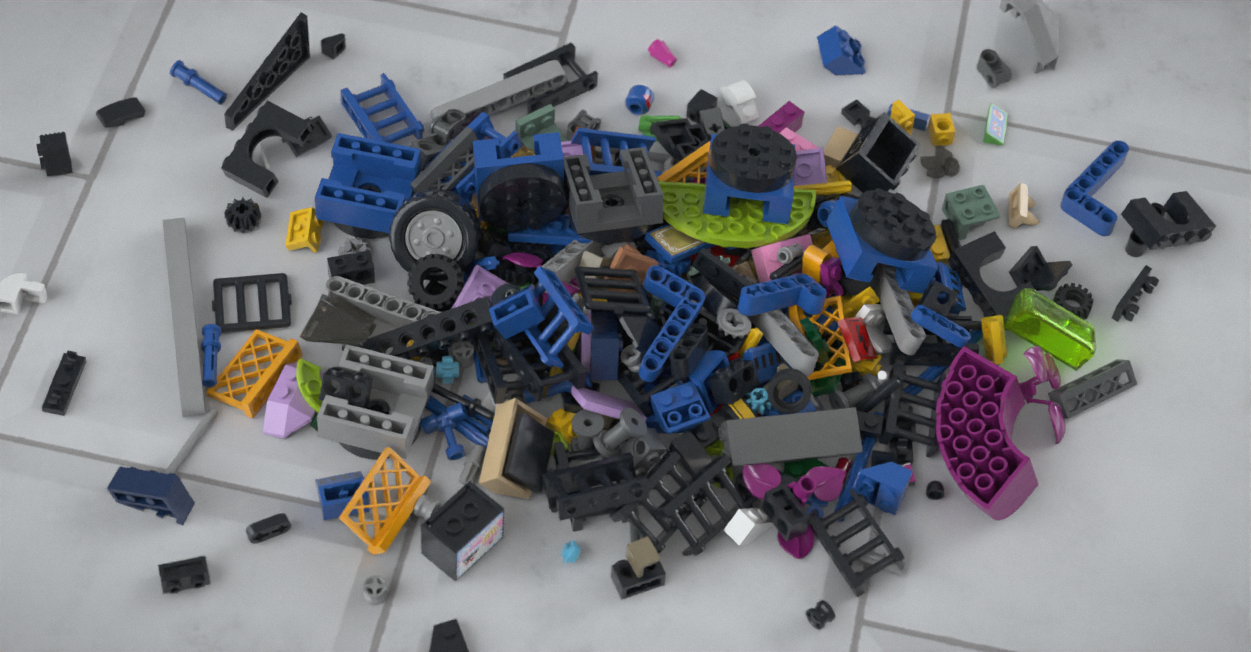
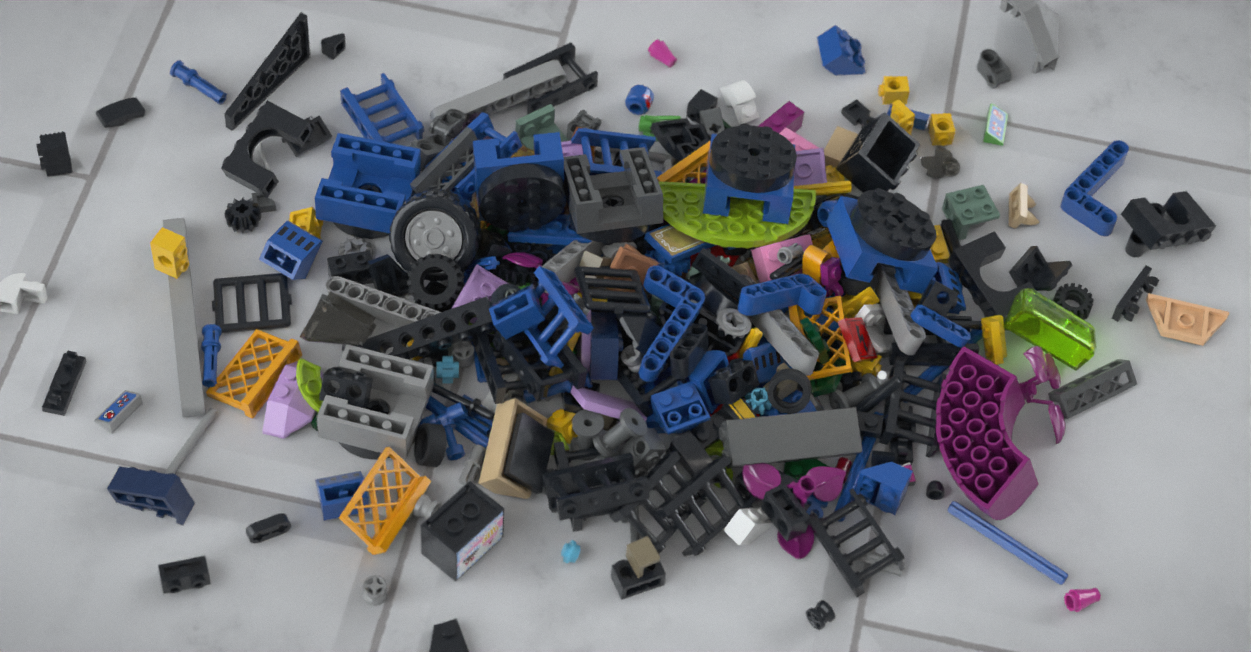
(119, 410): none -> light grey slope
(169, 253): none -> yellow brick
(265, 204): none -> dark grey tile
(291, 251): none -> blue slope
(388, 276): none -> black wing
(430, 445): none -> black tyre
(893, 89): none -> yellow brick
(1008, 542): none -> axle
(1081, 598): none -> dark pink cone
(1184, 319): none -> light nougat wing

